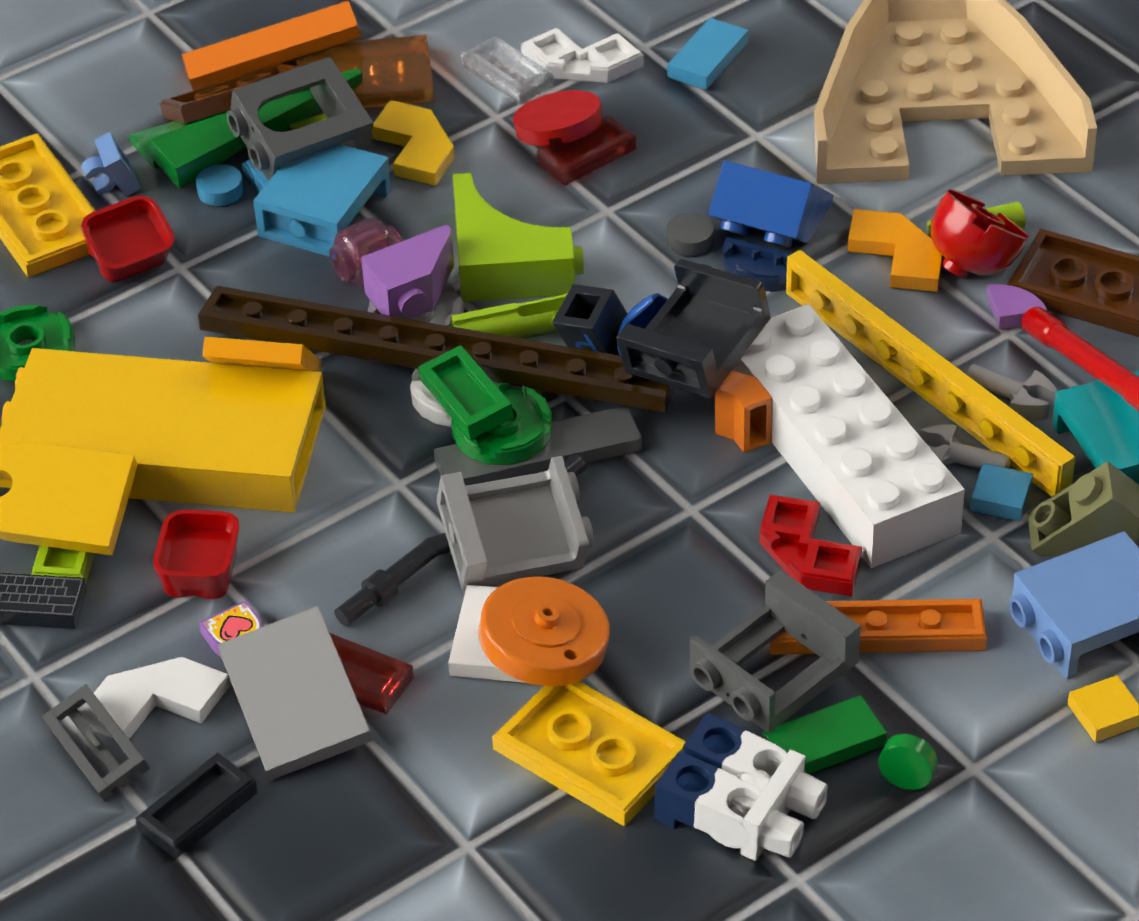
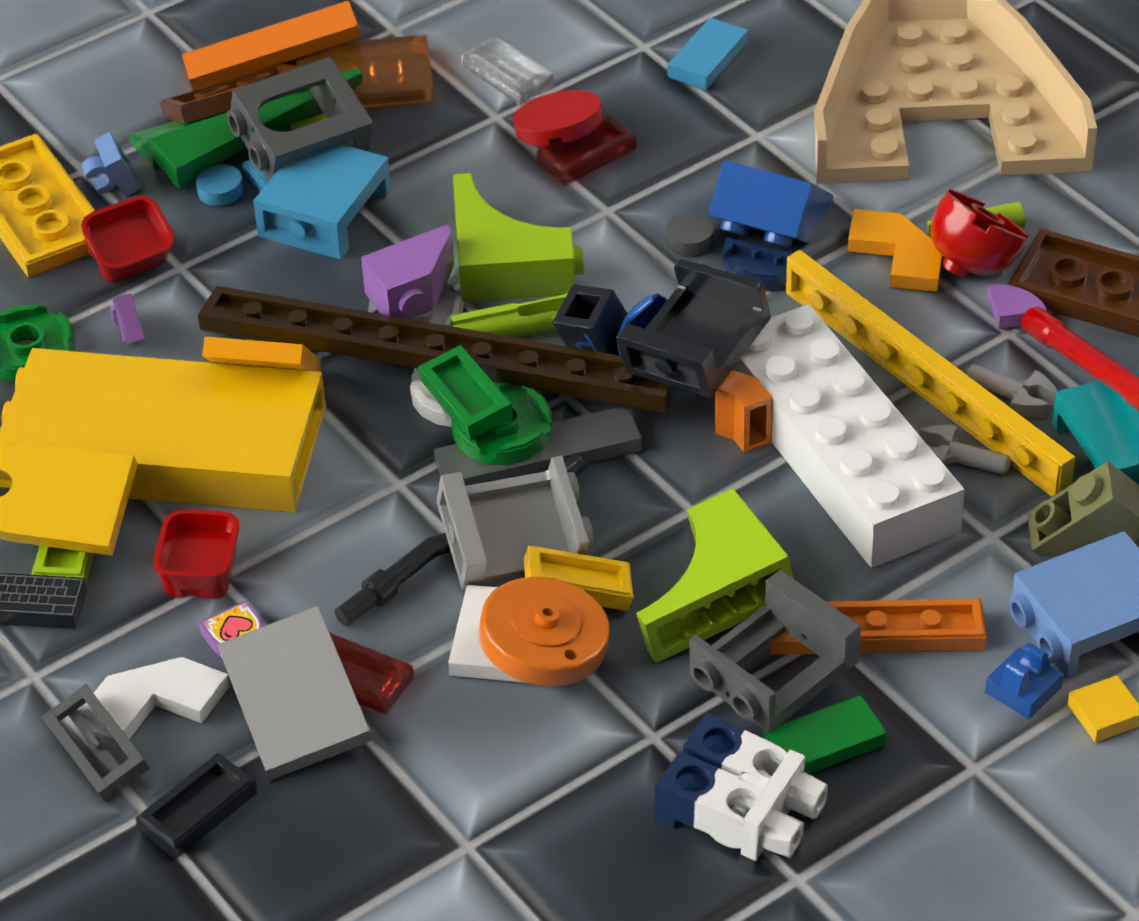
(126, 317): none -> medium lavender tile
(357, 241): clear pink head -> none
(425, 143): yellow tile -> none
(589, 748): yellow tile -> none
(595, 63): white tile -> none
(600, 577): none -> yellow tile
(722, 581): none -> lime arch
(817, 564): red tile -> none
(908, 762): green tile -> none
(1001, 492): dark azure tile -> none
(1025, 680): none -> blue tile

